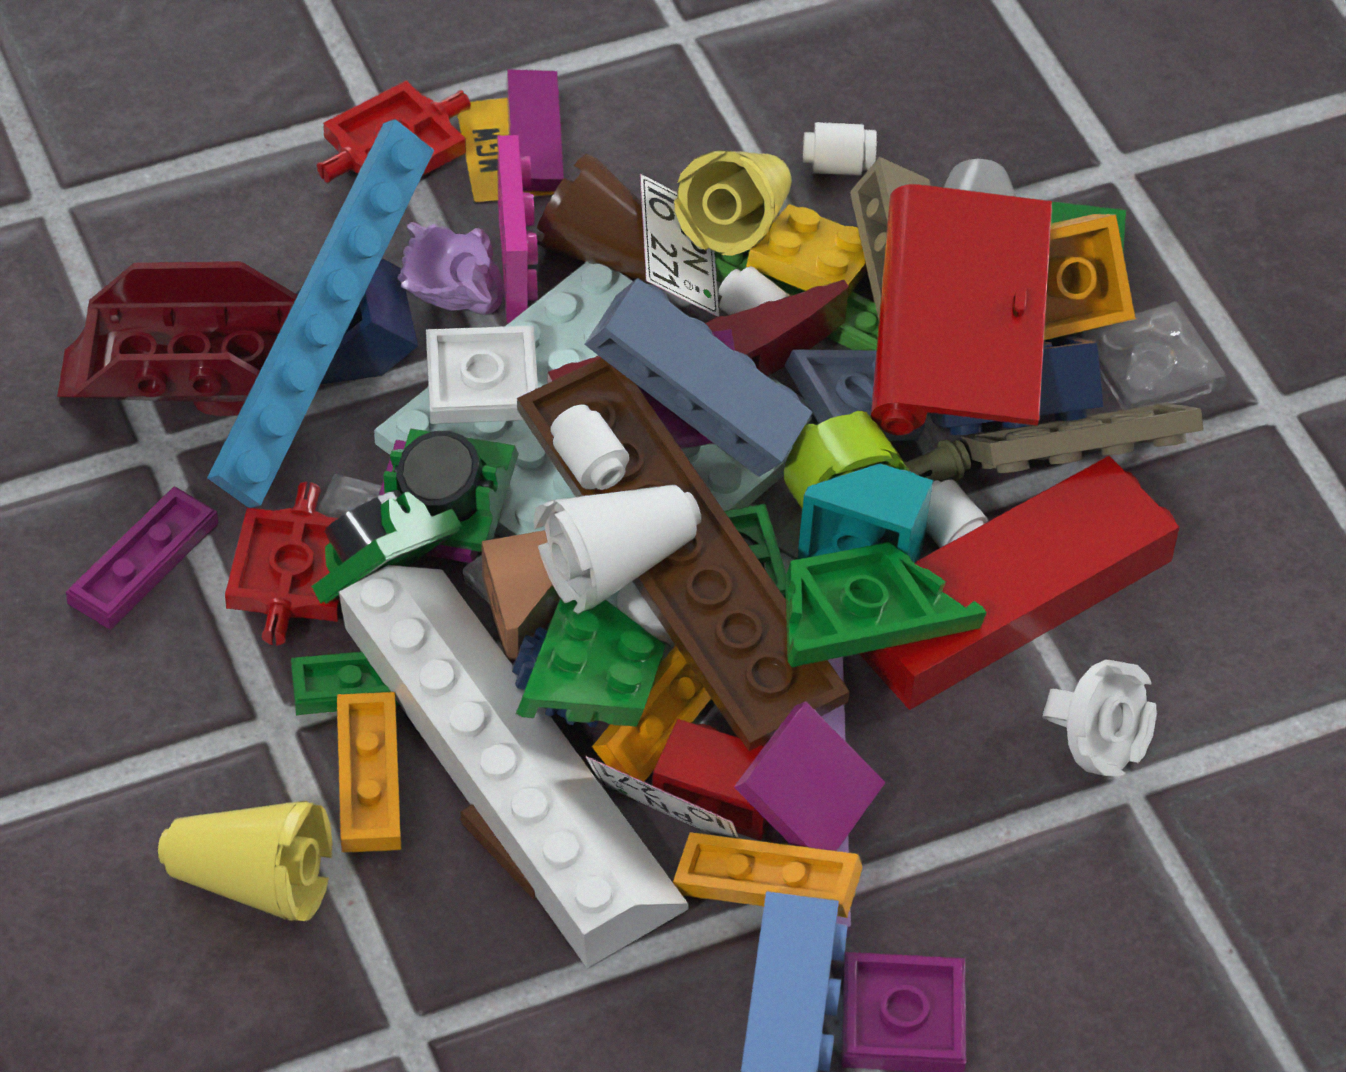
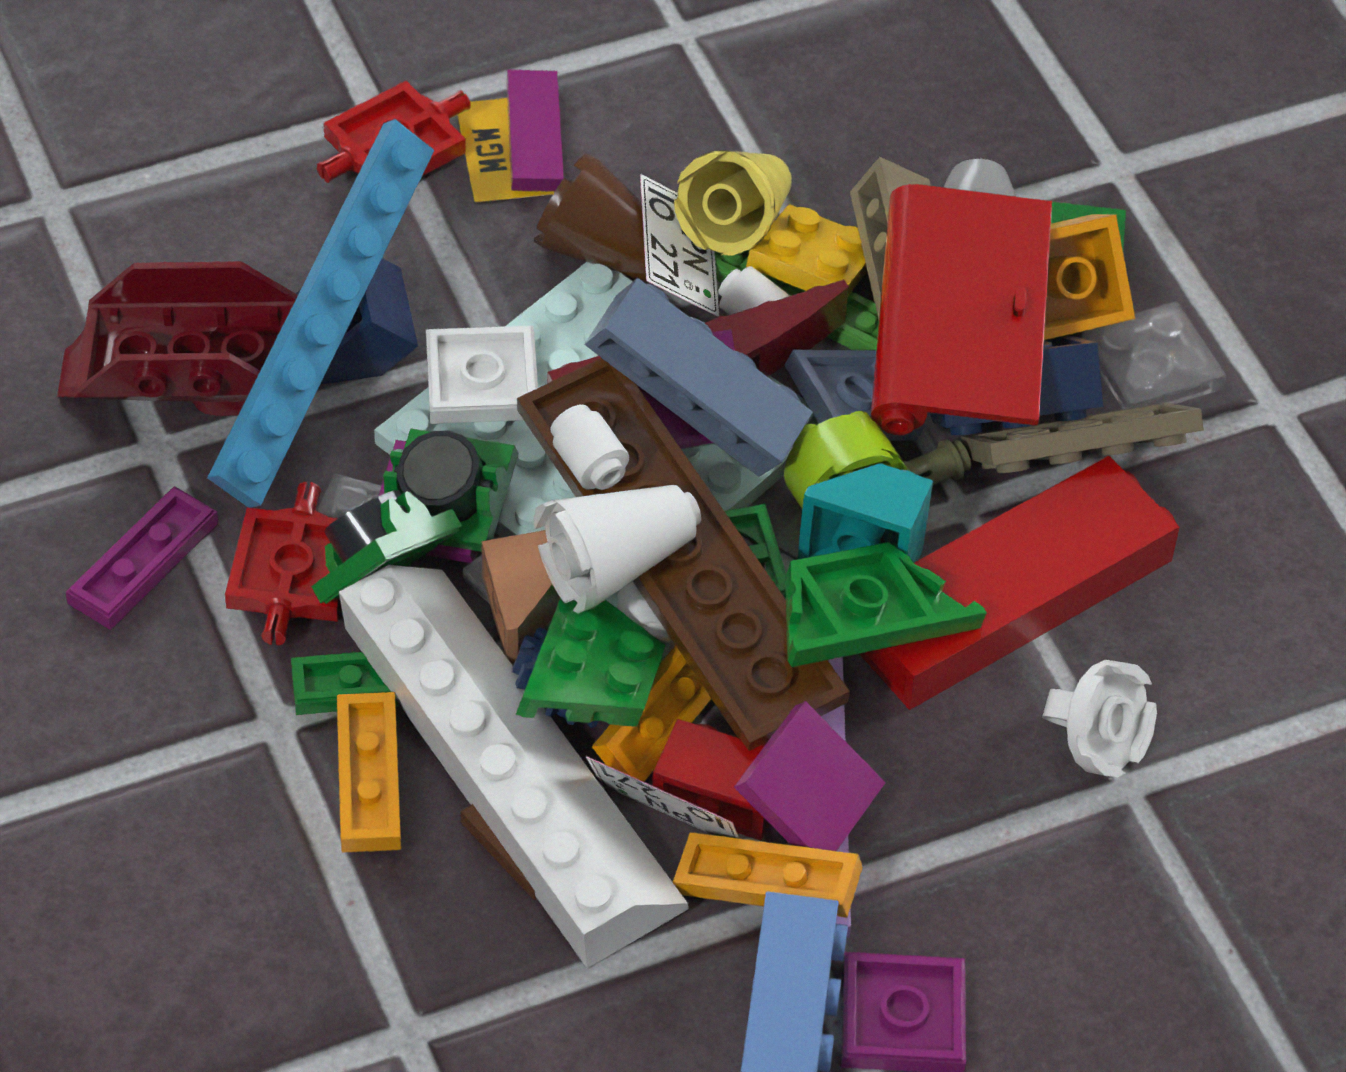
(254, 856): light yellow cone -> none
(451, 269): lavender hair -> none
(514, 214): dark pink plate -> none
(839, 148): white brick -> none
(951, 513): white brick -> none

